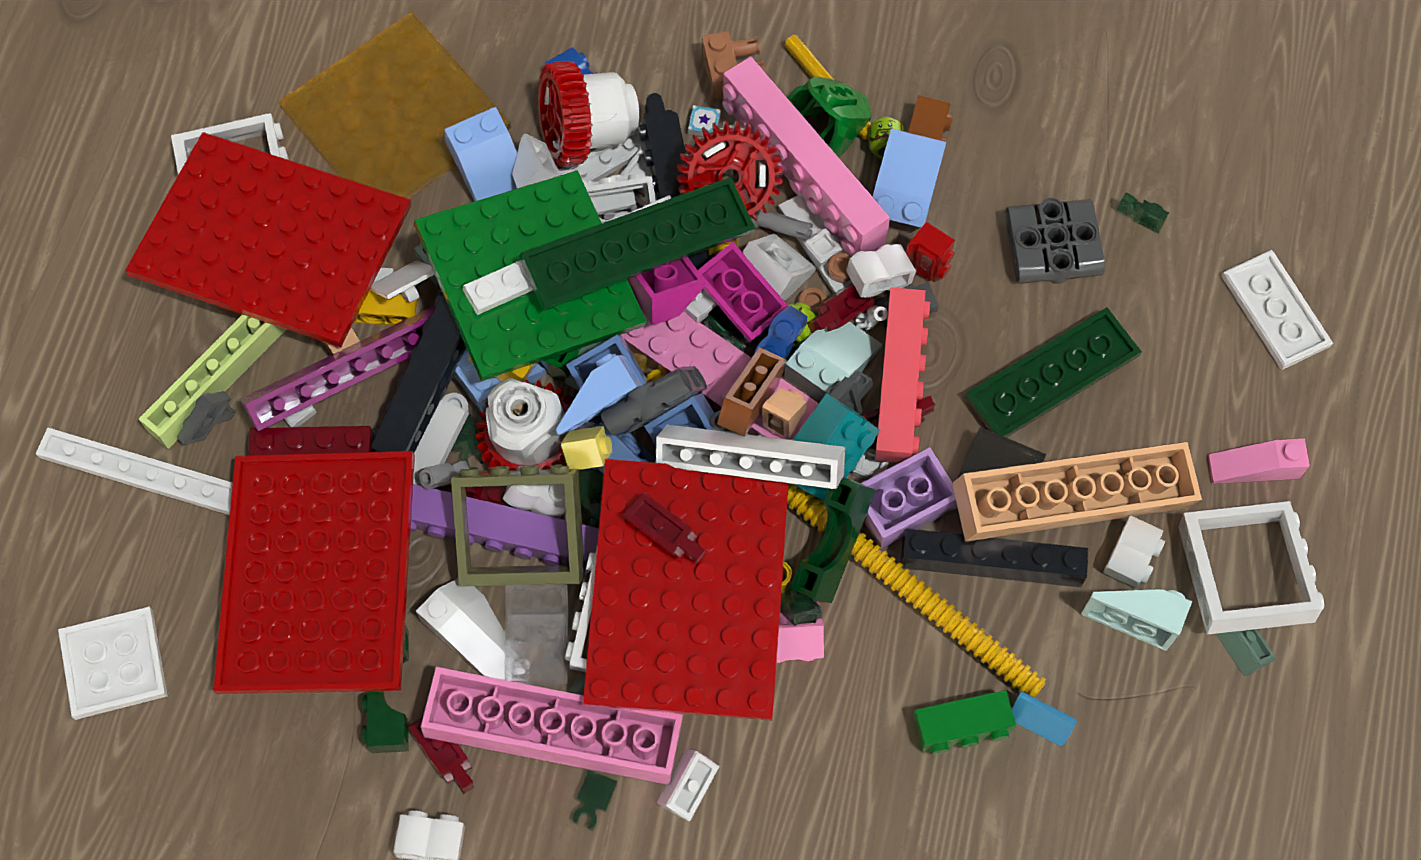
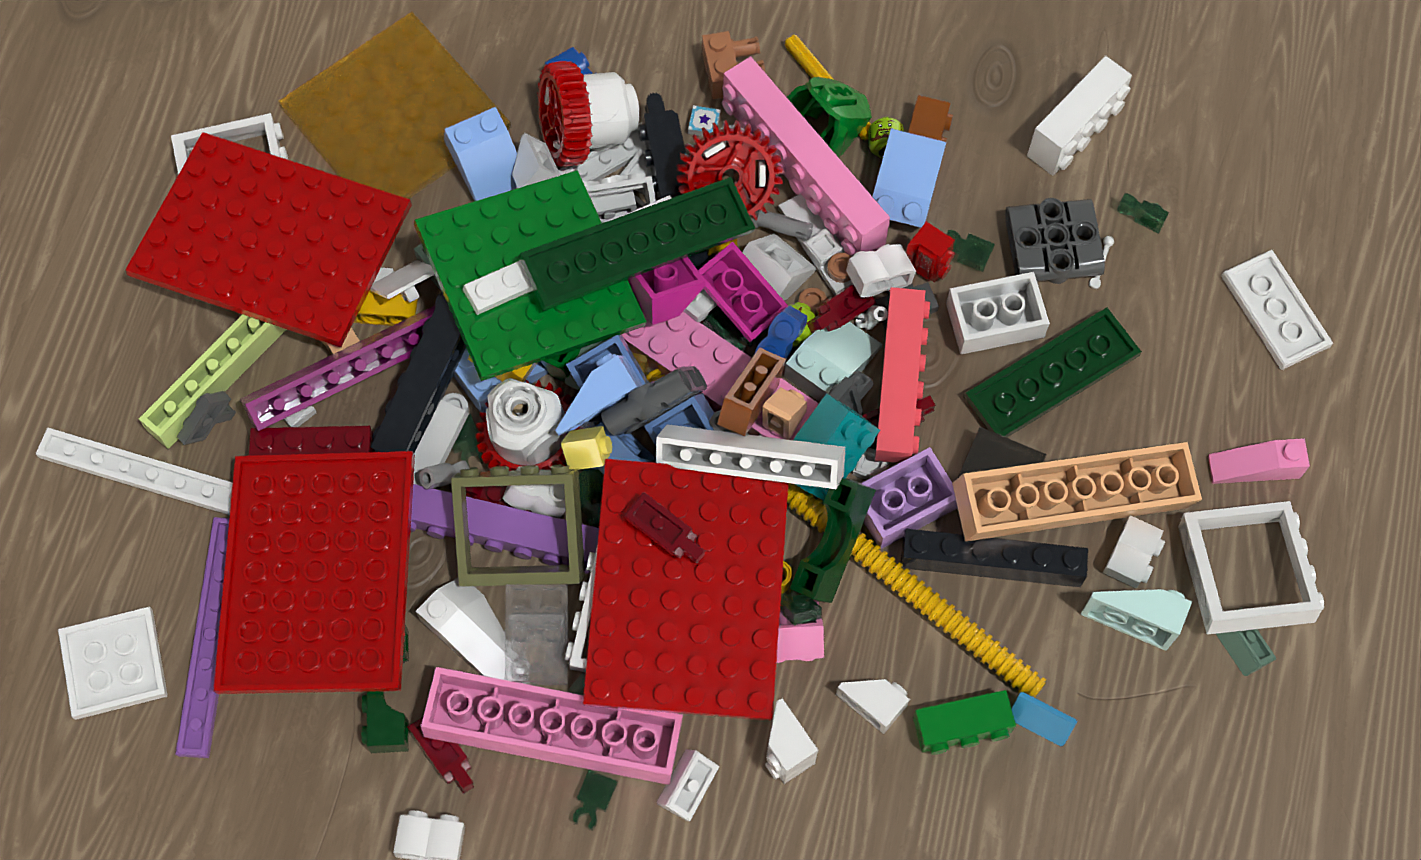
(200, 699): none -> medium lavender tile
(789, 746): none -> white slope
(875, 701): none -> white slope
(972, 251): none -> clear green plate
(997, 313): none -> white brick
(1079, 116): none -> white brick
(1107, 241): none -> white hinge

